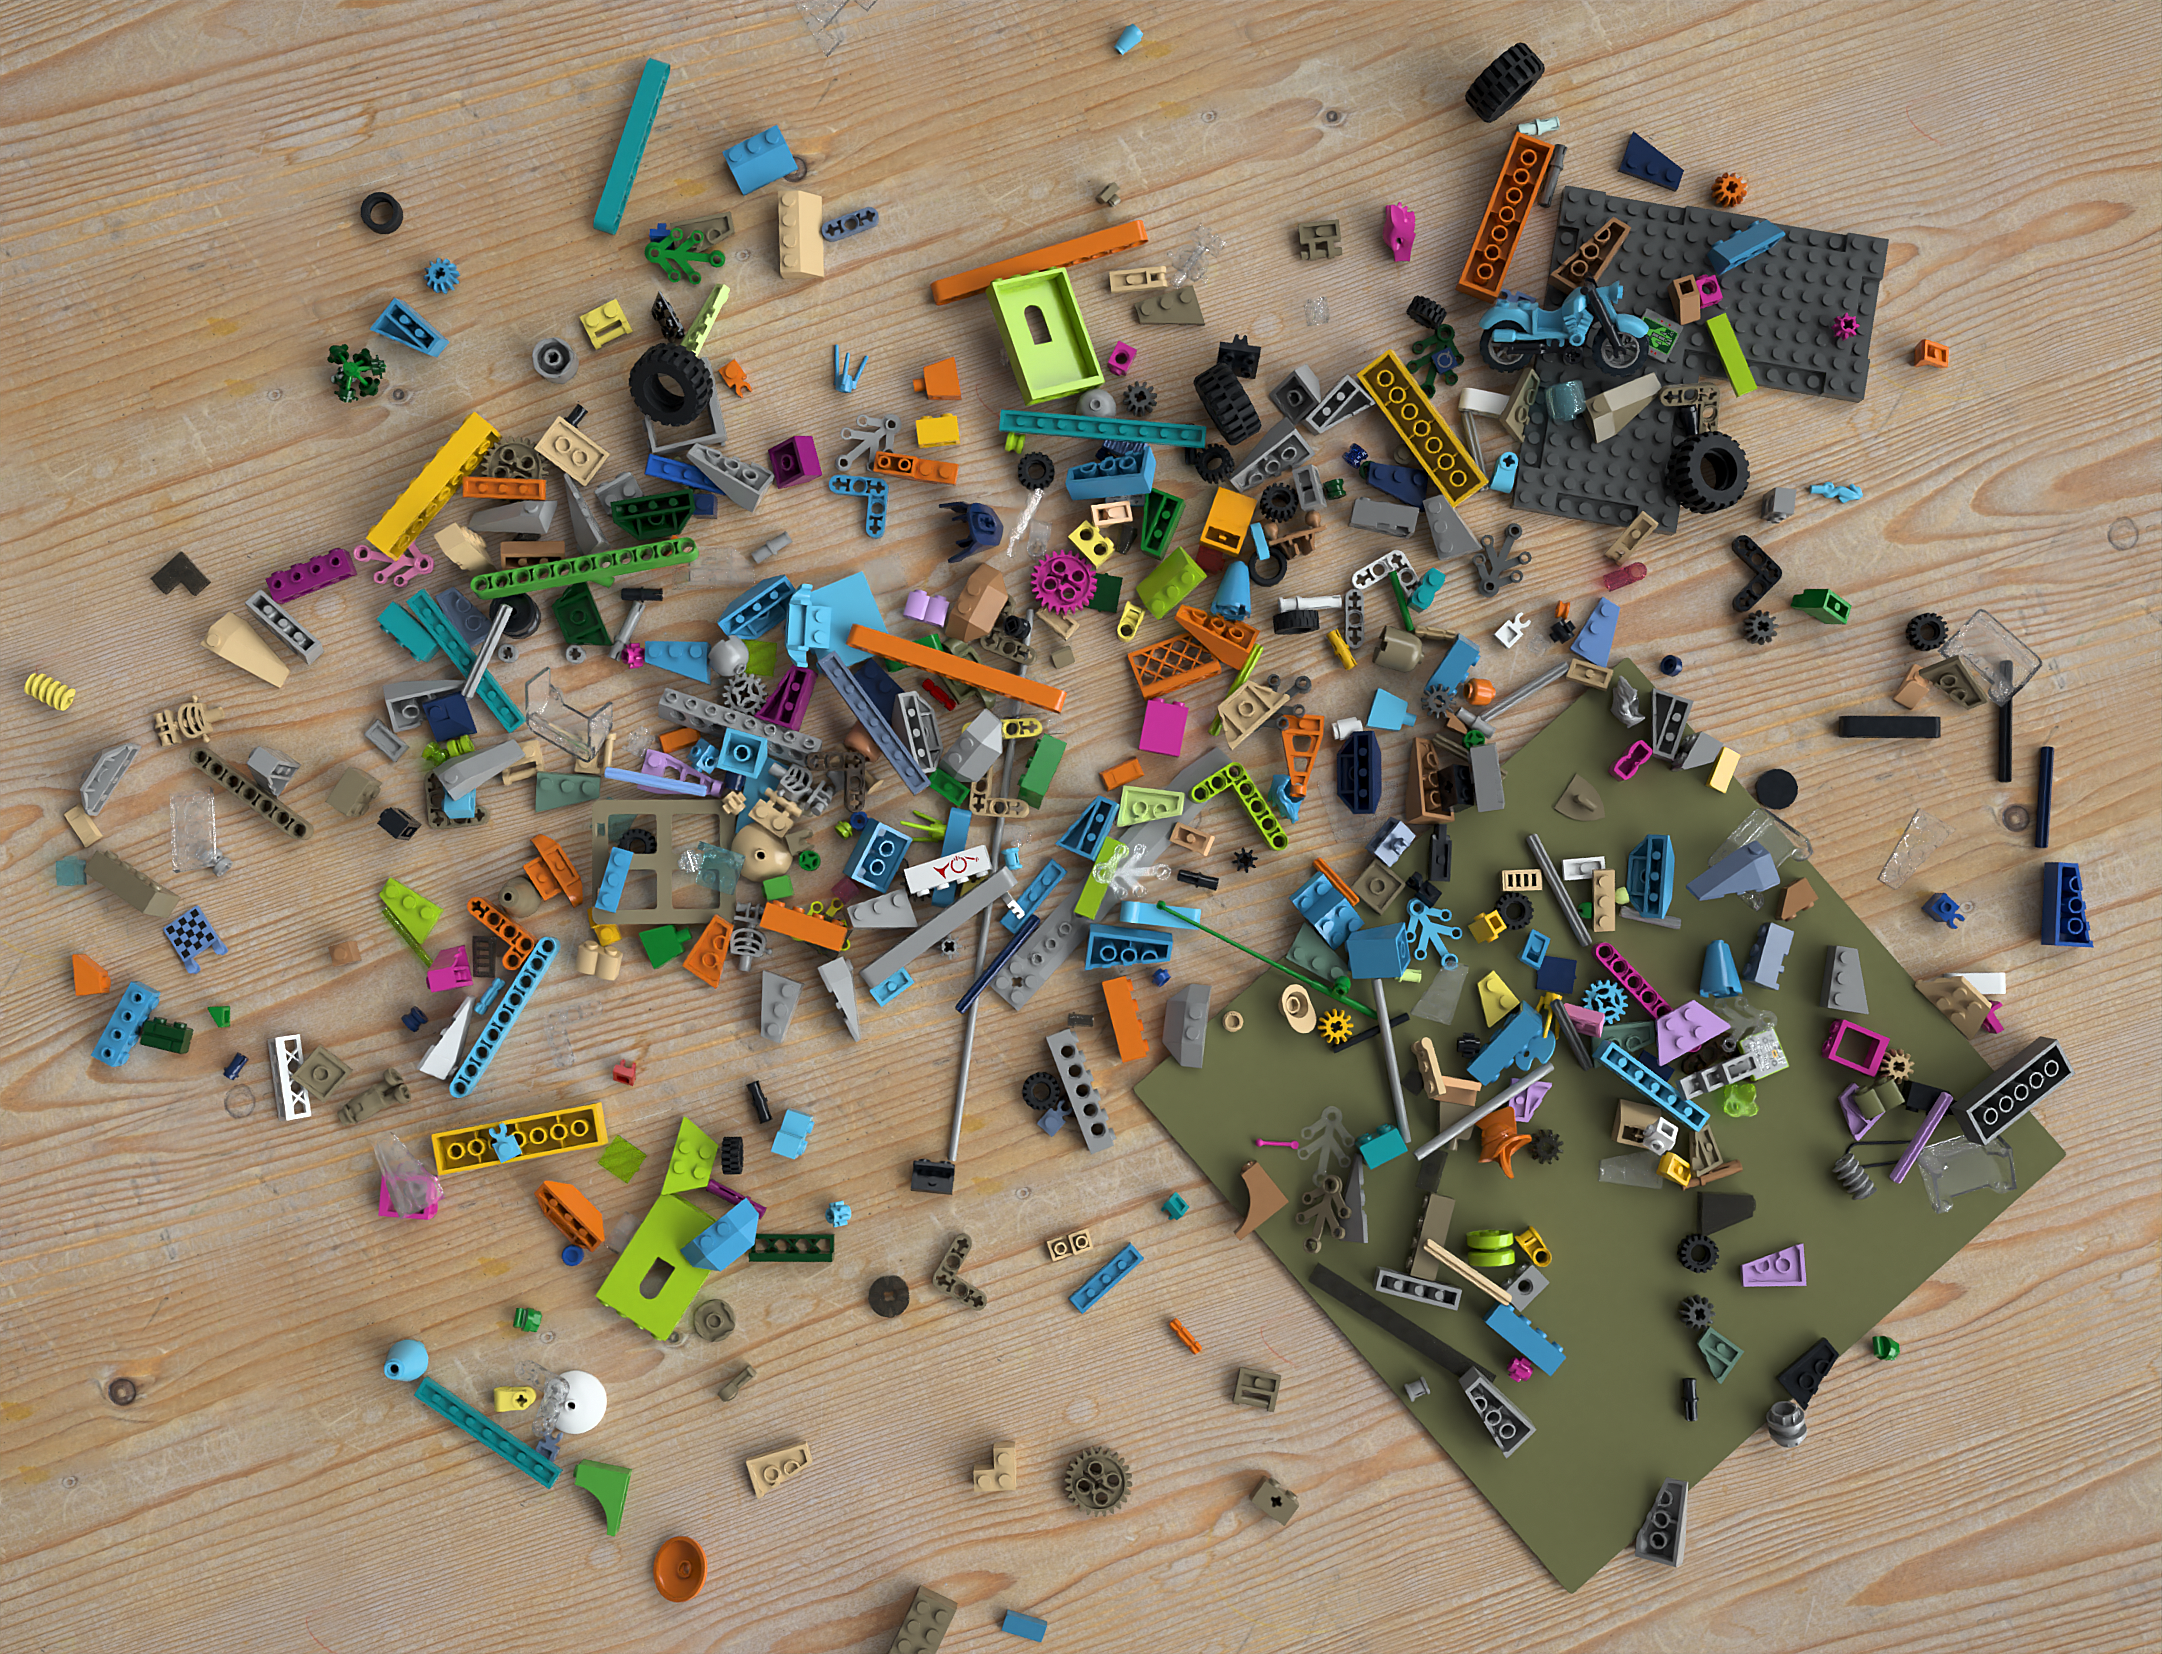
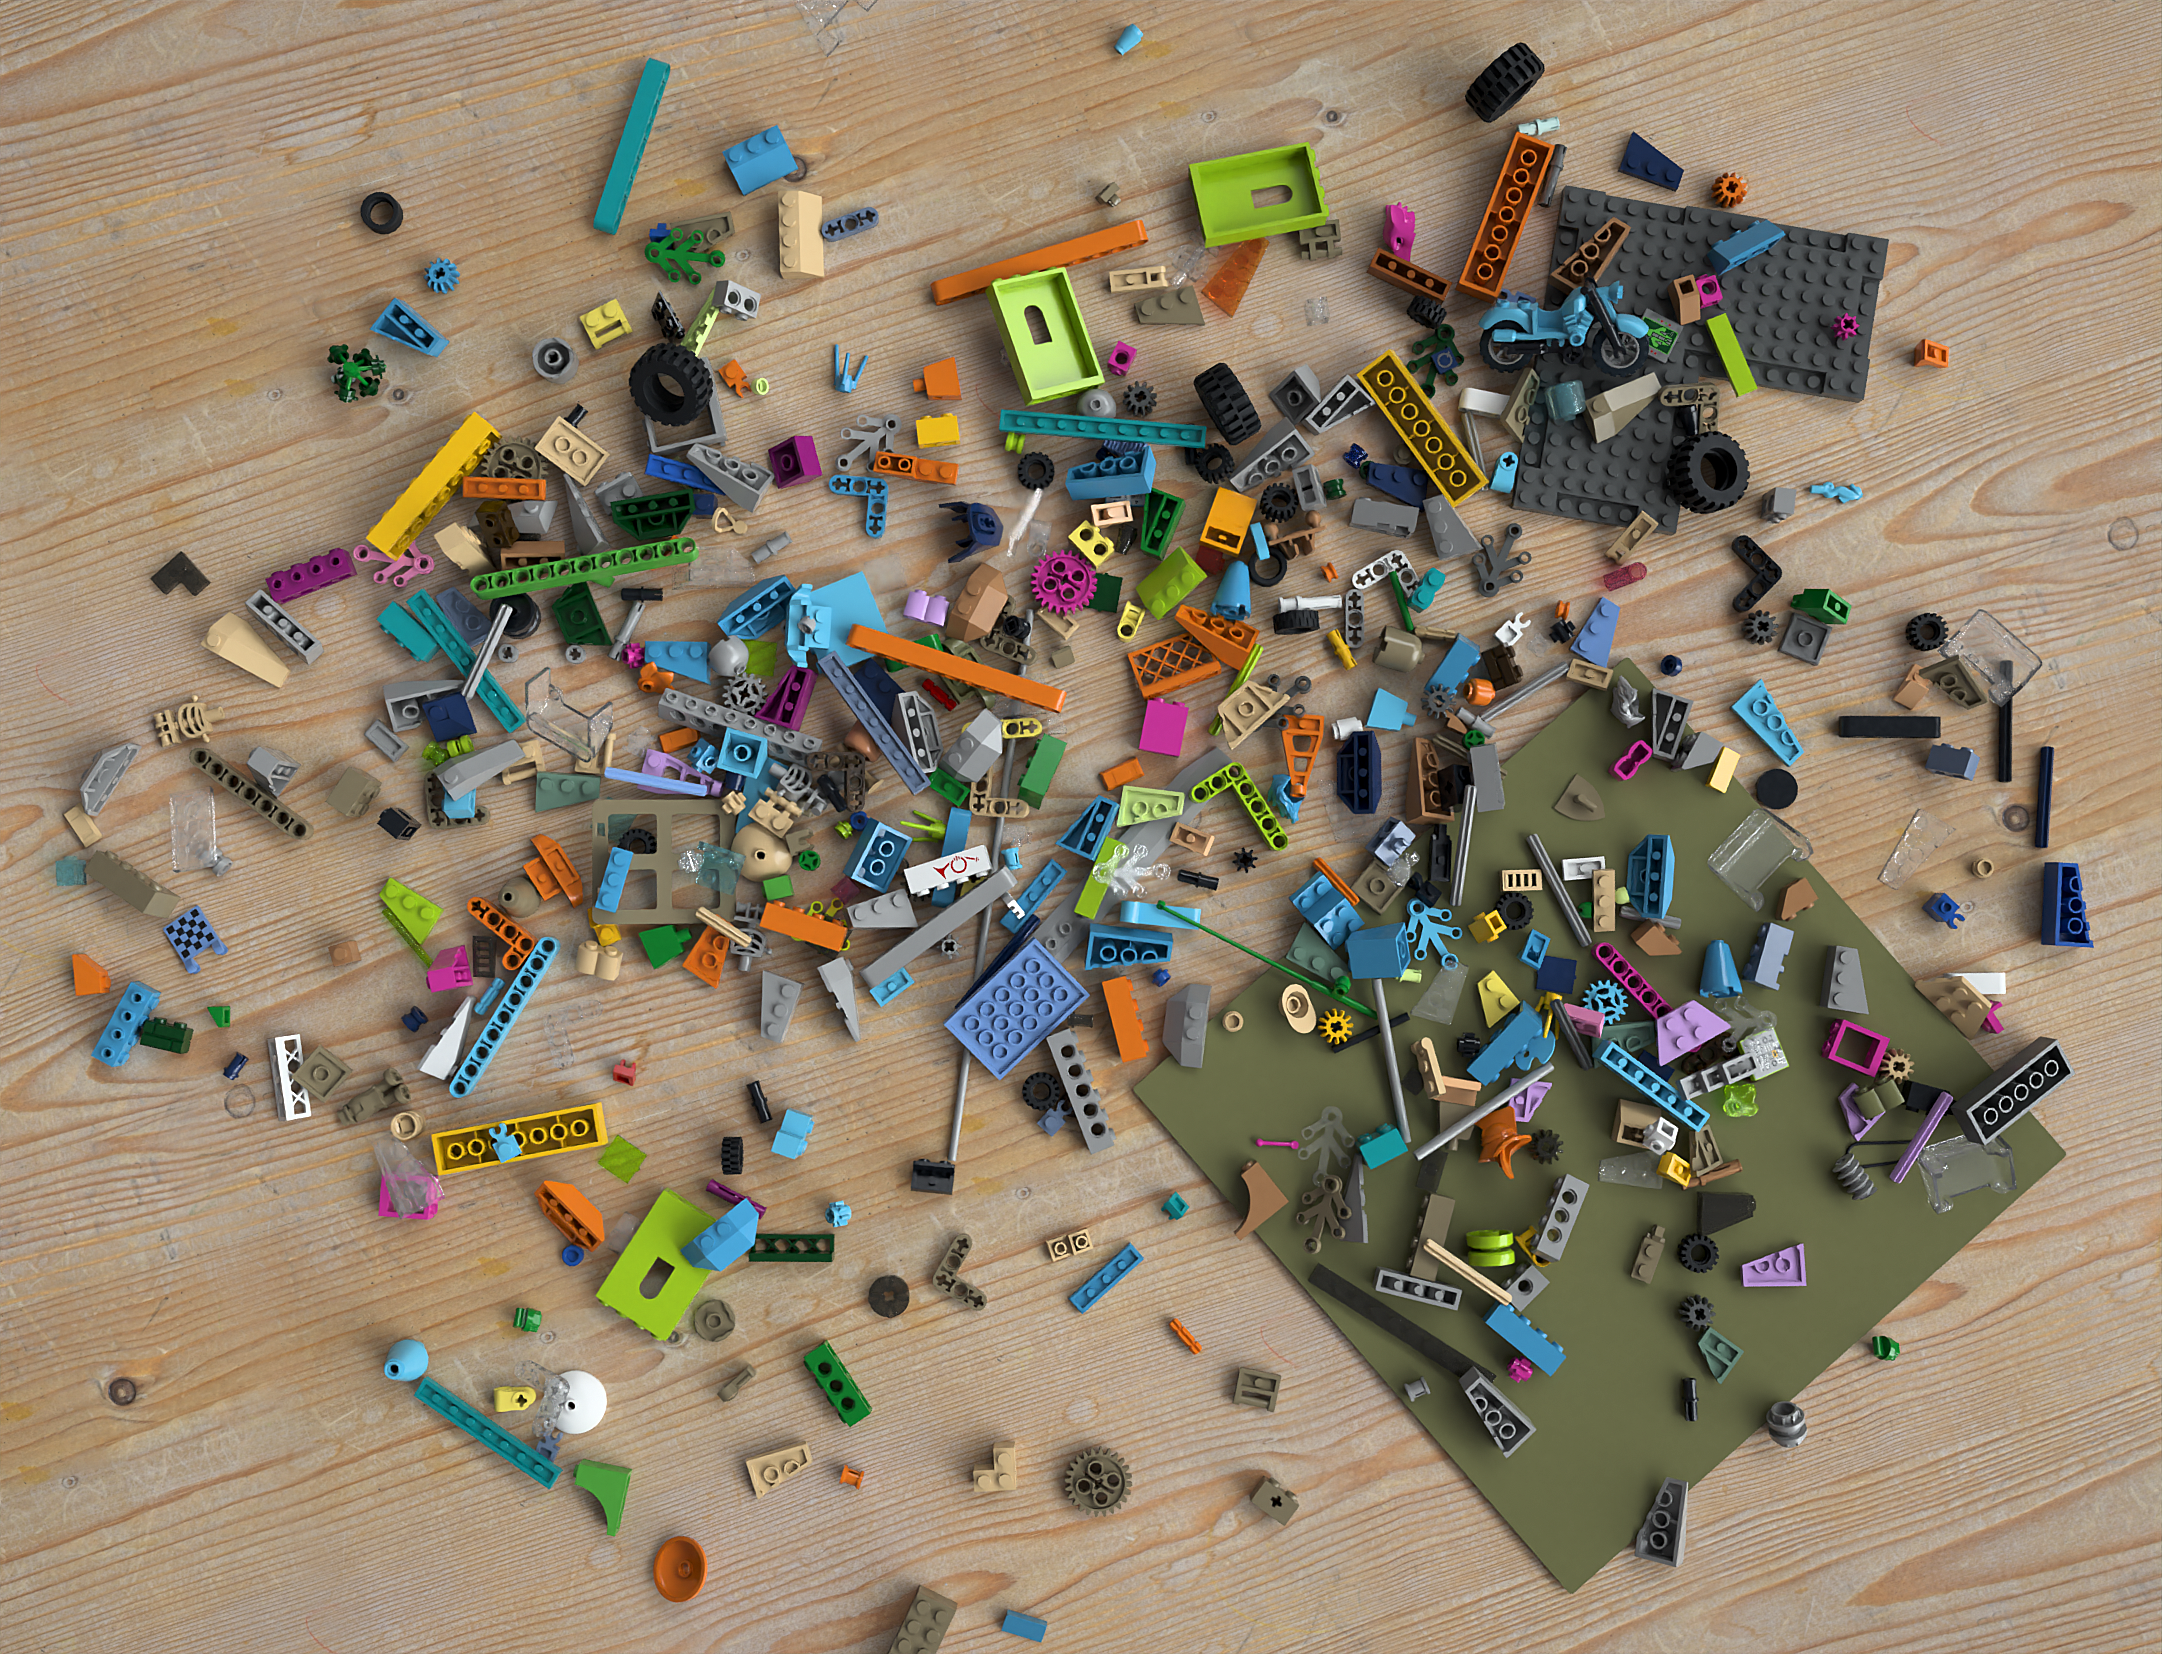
(49, 691): light yellow piece -> none
(408, 1124): none -> tan wheel
(497, 524): none -> dark brown brick
(654, 681): none -> orange plate
(690, 1160): lime wing -> none
(723, 927): none -> tan axle
(736, 300): none -> light grey brick
(739, 527): none -> tan piece
(759, 386): none -> yellowish green hinge
(807, 625): none -> light grey hinge
(832, 793): none -> black axle
(837, 1371): none -> green brick
(851, 1477): none -> orange bush
(1016, 1008): none -> medium blue plate
(1225, 199): none -> lime panel
(1234, 277): none -> clear orange wing
(1240, 357): black plate -> none
(1329, 572): none -> orange bush
(1400, 869): none -> clear plate
(1408, 276): none -> dark orange brick
(1463, 845): none -> light grey axle
(1502, 666): none -> dark brown brick
(1575, 1191): none -> light grey brick
(1648, 1255): none -> dark tan hinge
(1654, 940): none -> medium nougat slope
(1741, 871): sand blue wedge -> none
(1761, 715): none -> medium azure wing
(1805, 639): none -> flat silver tile
(1807, 1371): black wing -> none
(1952, 762): none -> sand blue brick
(1982, 867): none -> tan plate

